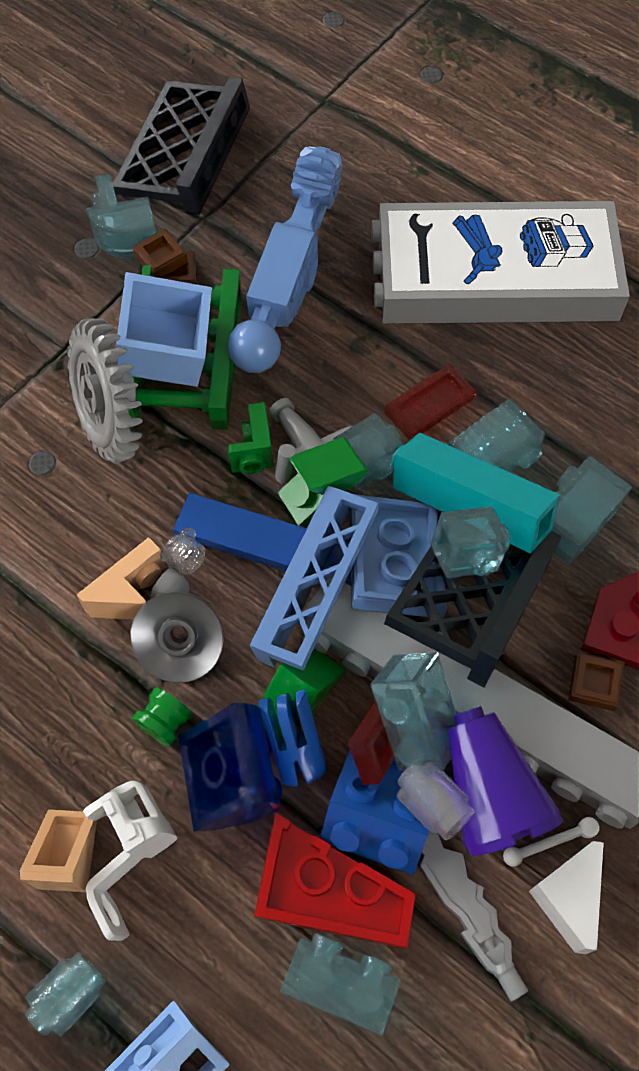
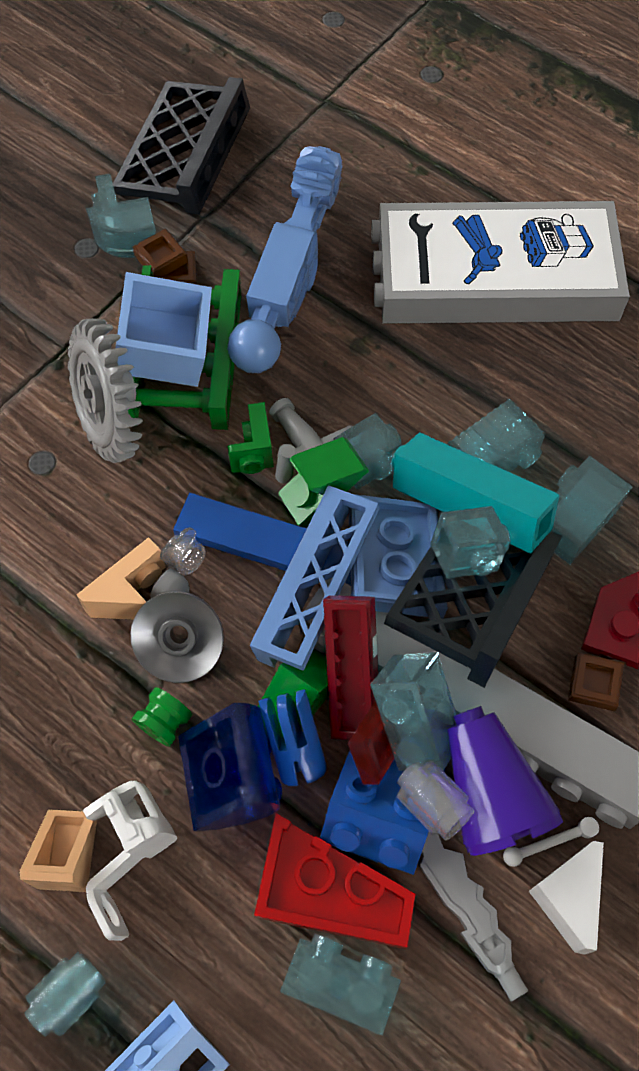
(350, 660): none -> dark red plate
(430, 402): clear red tile -> none

